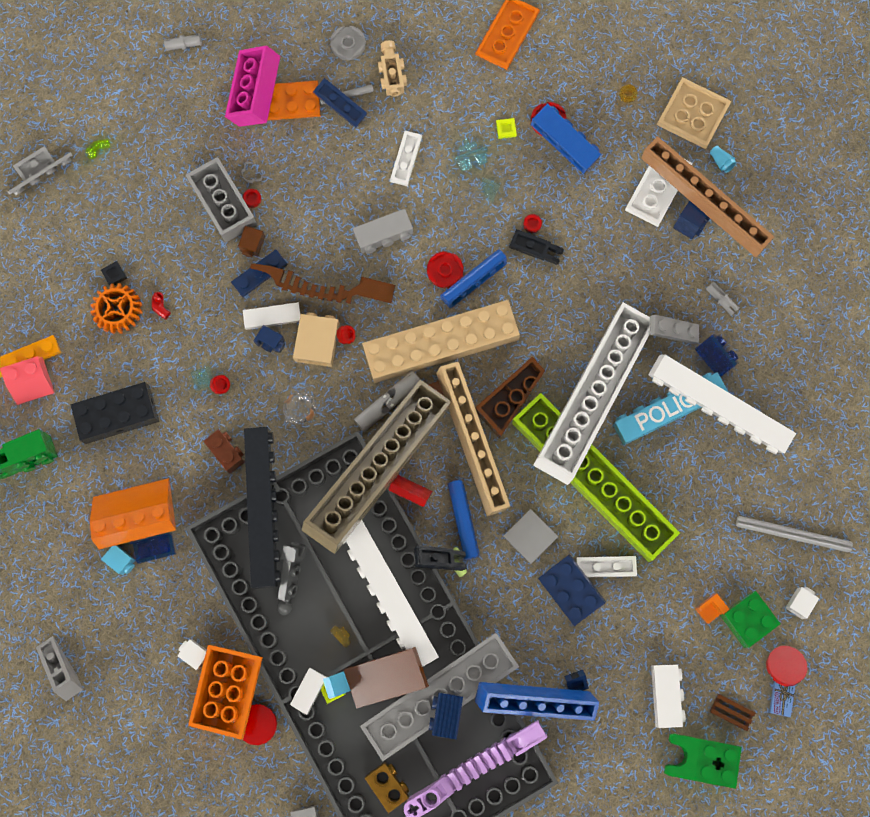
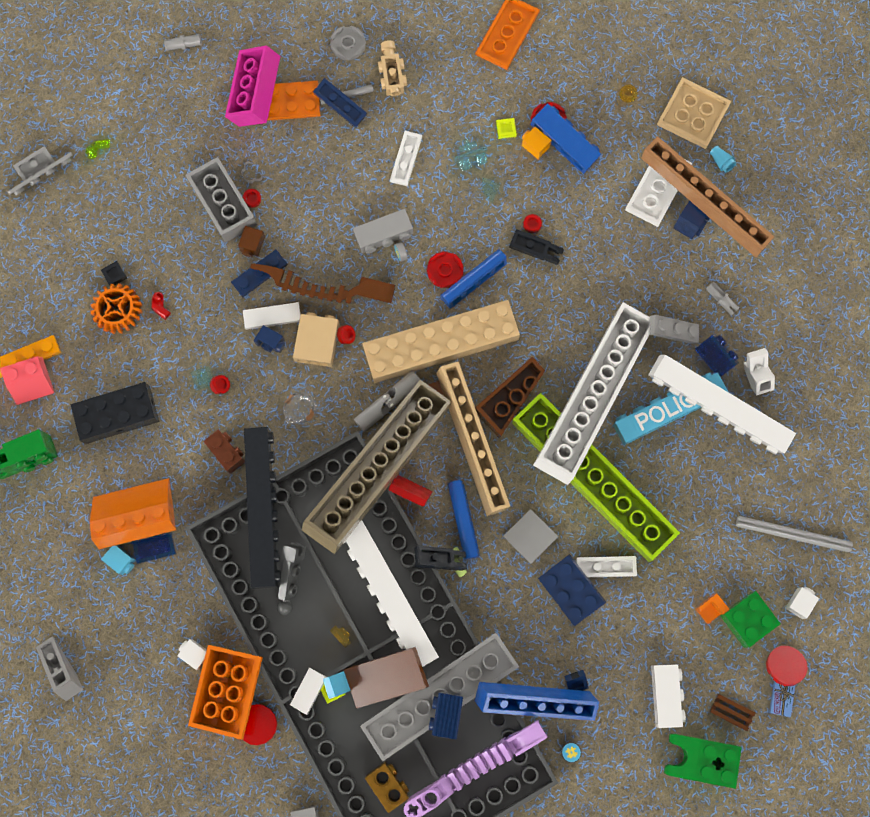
(400, 251): none -> light grey tile
(536, 142): none -> light orange brick
(571, 752): none -> tile
(758, 372): none -> white brick

